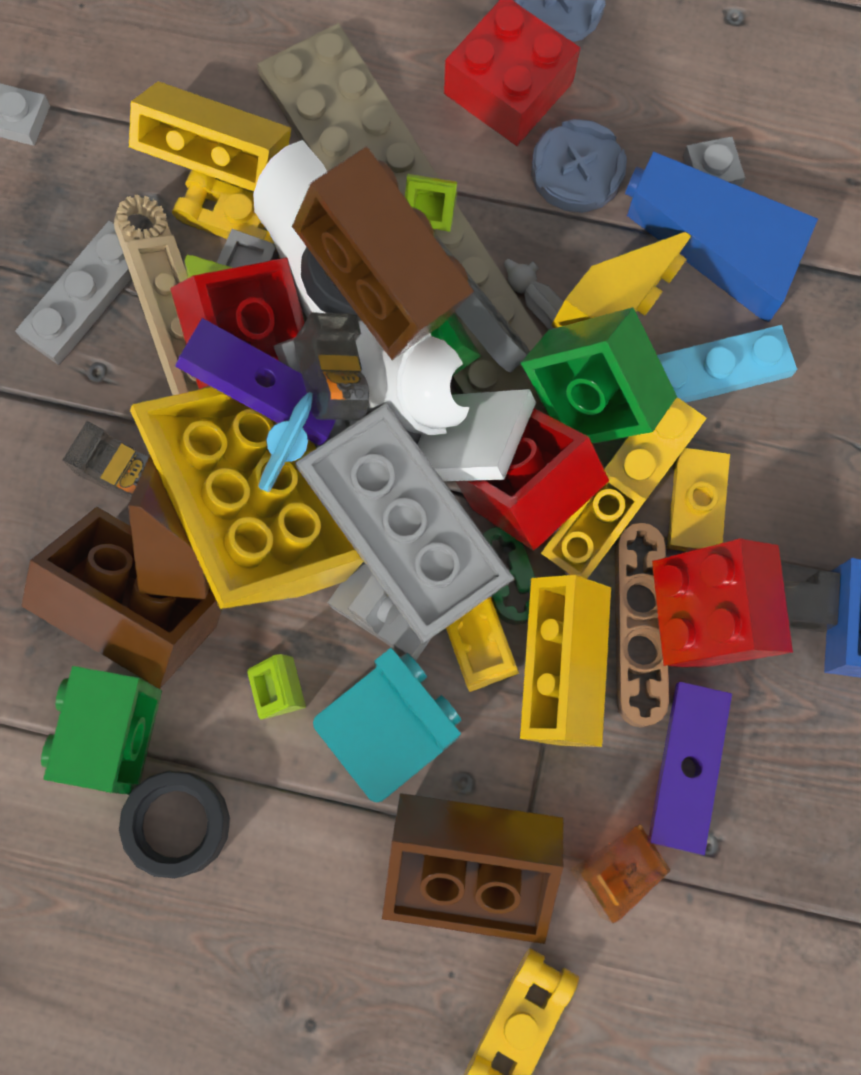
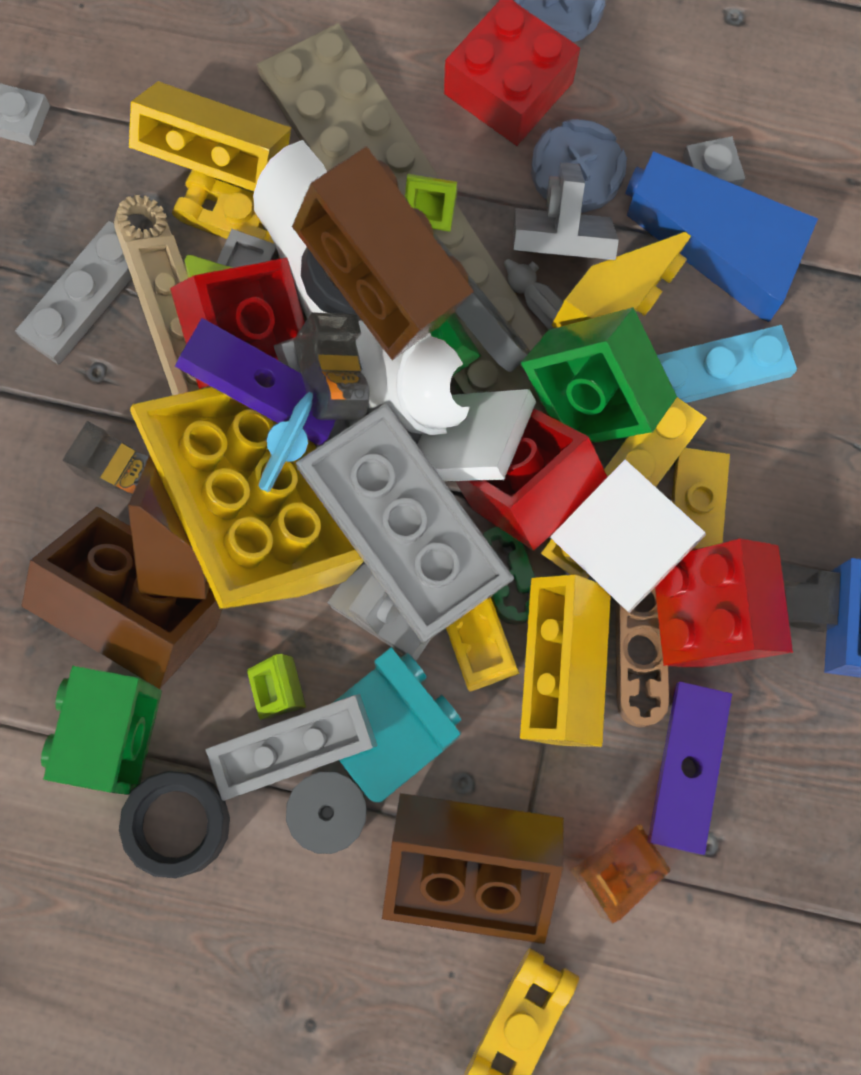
(291, 747): none -> light grey plate
(326, 812): none -> dark grey piece
(563, 227): none -> light grey bracket
(628, 536): none -> white tile

